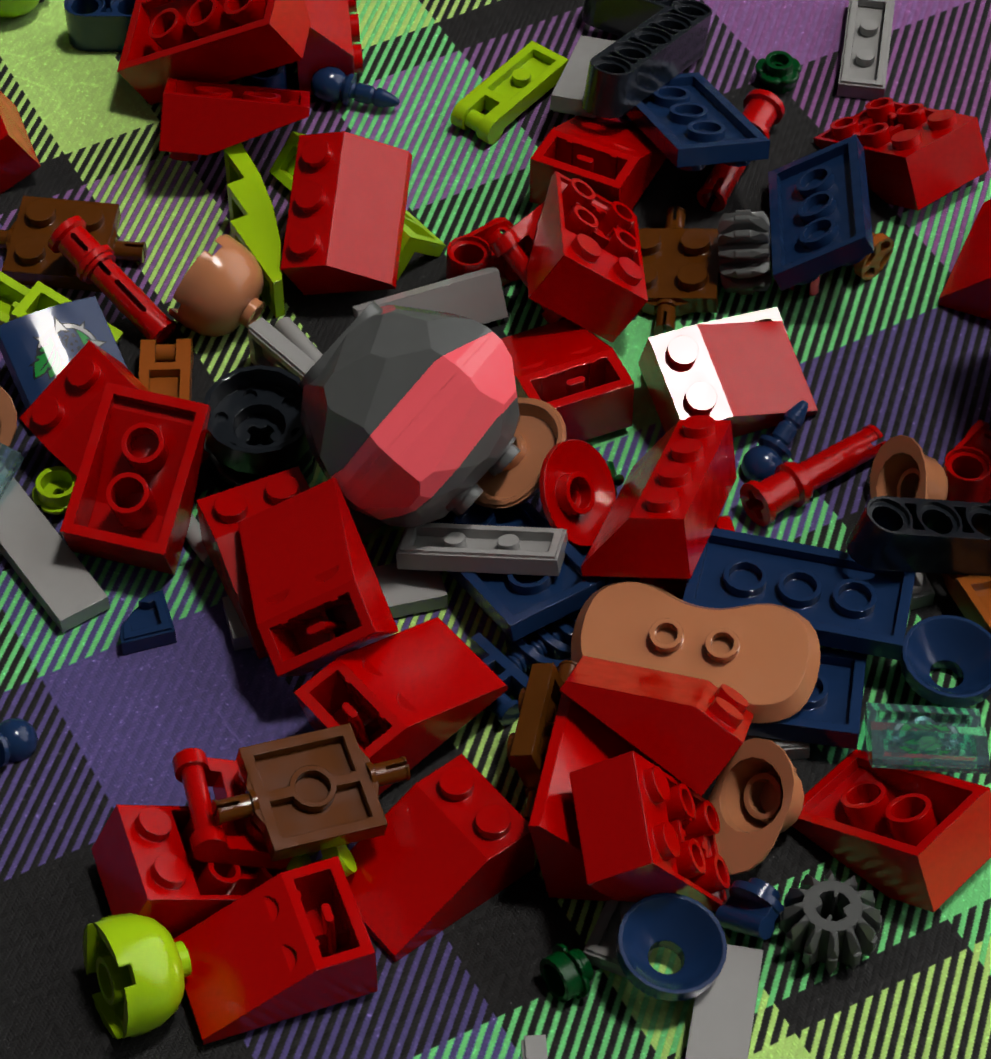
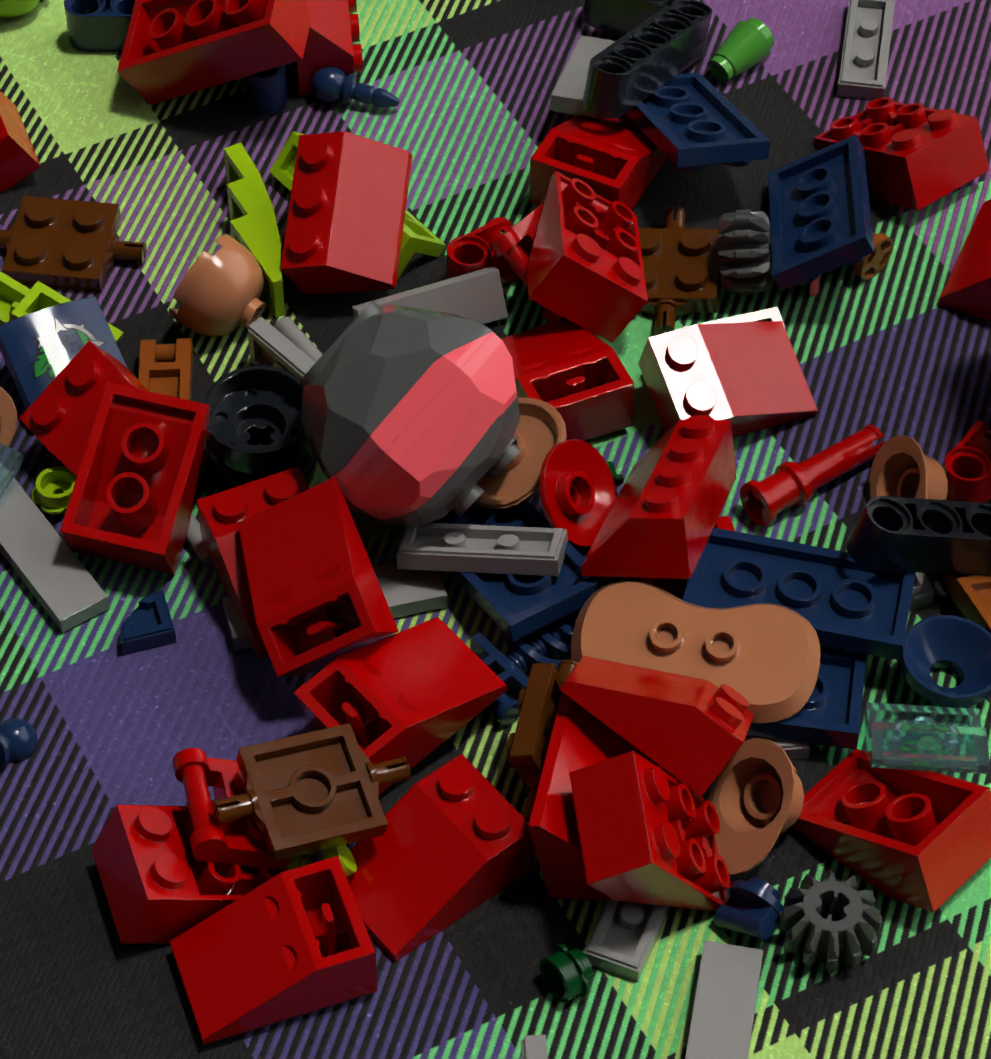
(97, 265): red pin -> none
(136, 971): lime cylinder -> none
(217, 115): red slope -> none
(509, 92): lime plate -> none
(675, 924): dark blue piece -> none
(742, 49): none -> bright green cone
(763, 111): red pin -> none
(772, 450): dark blue bar -> none
(778, 72): dark green plate -> none

